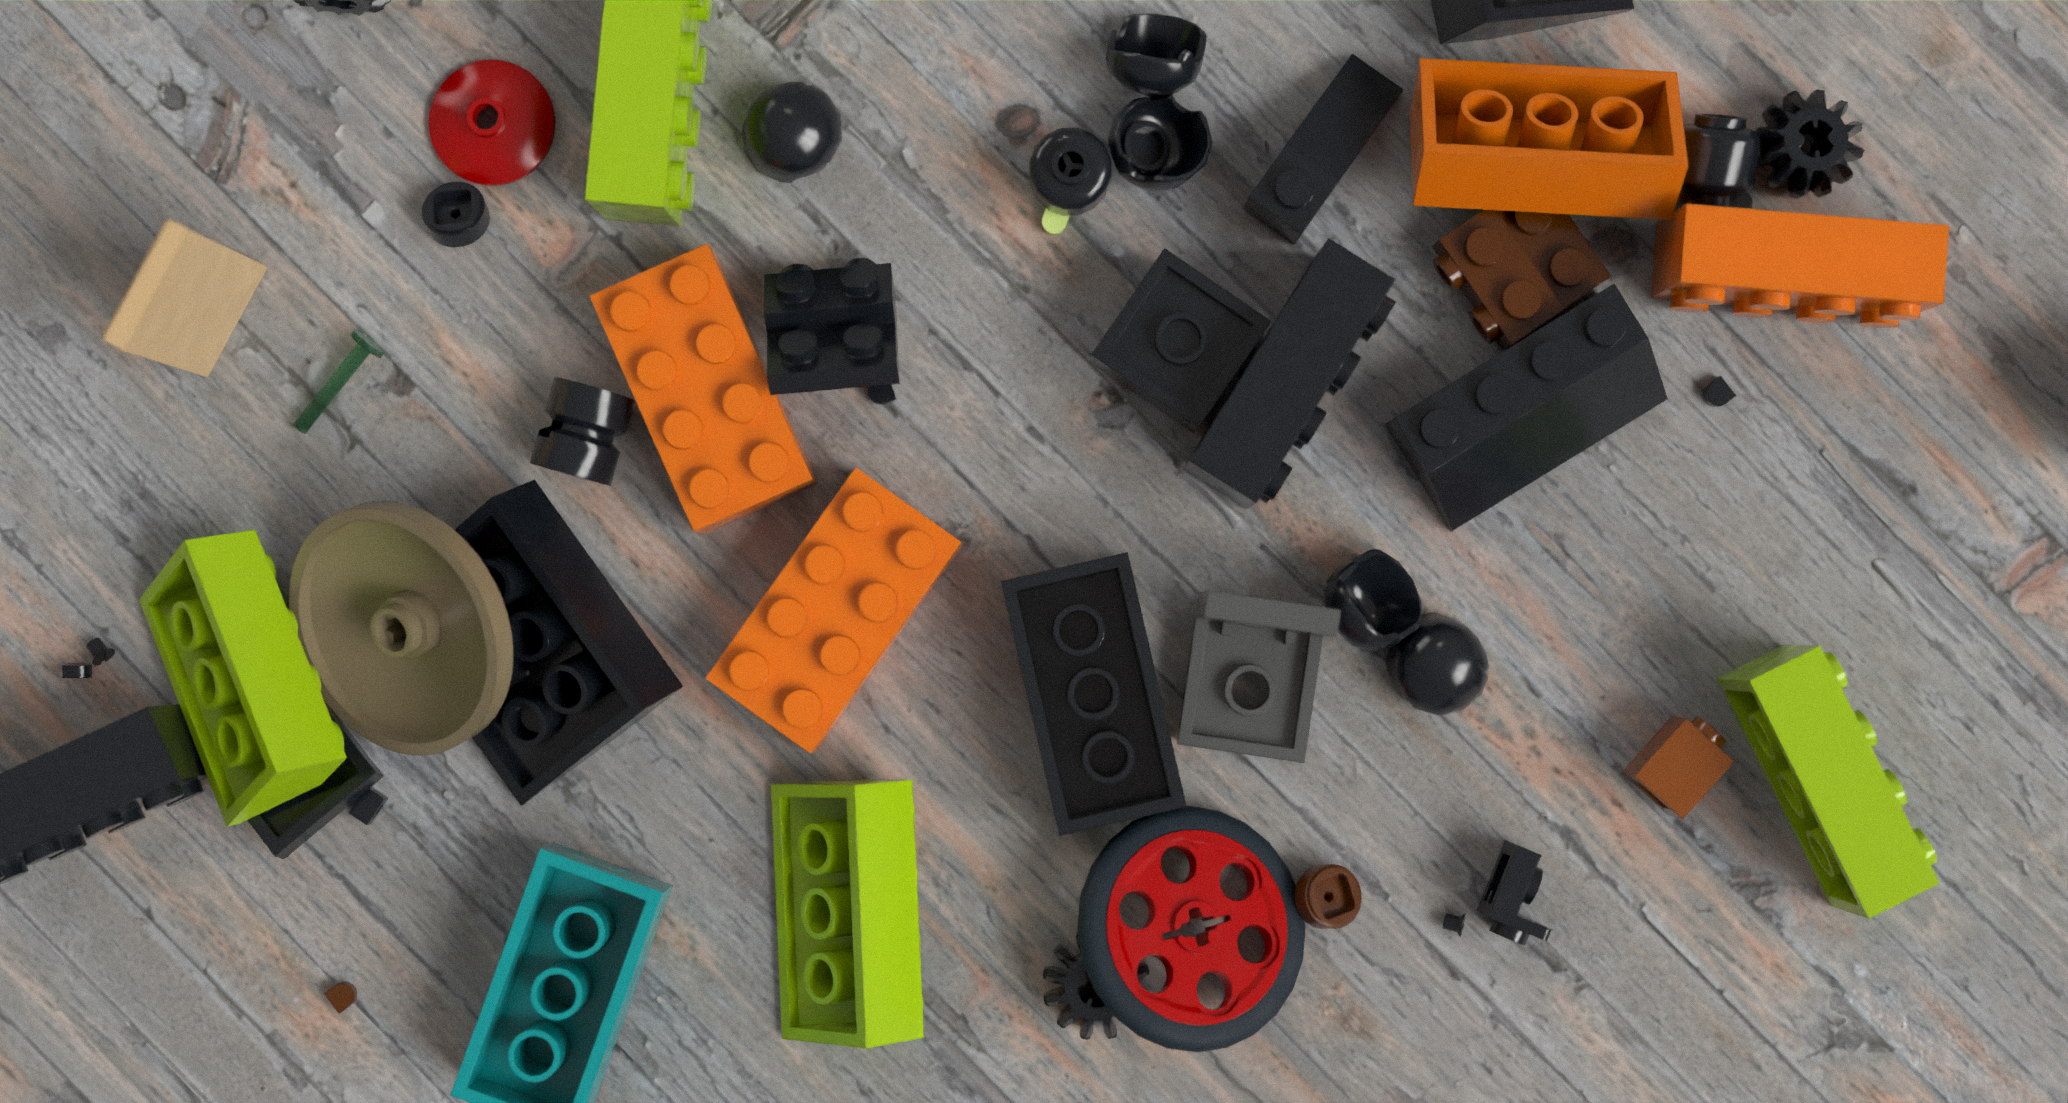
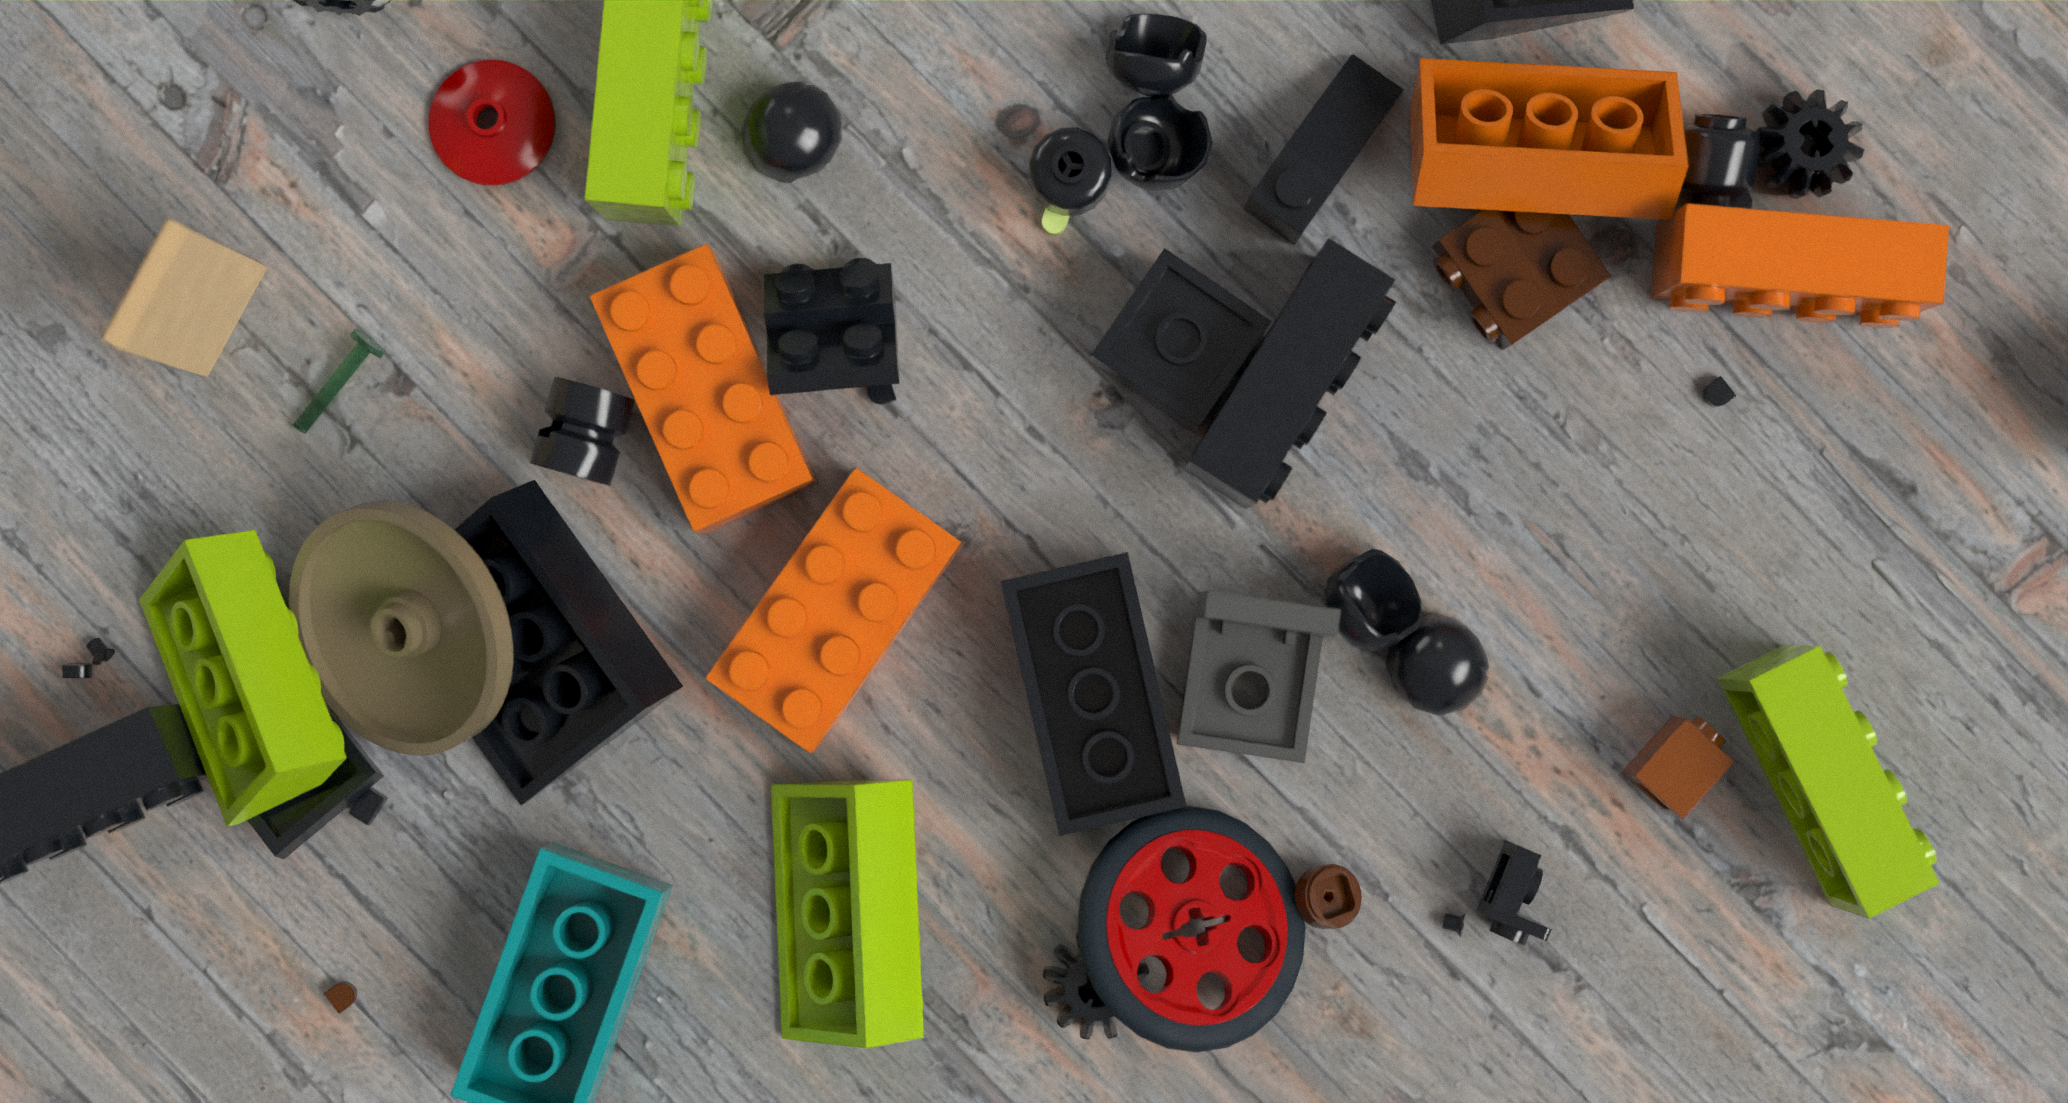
(455, 214): black tile -> none
(1530, 408): black slope -> none

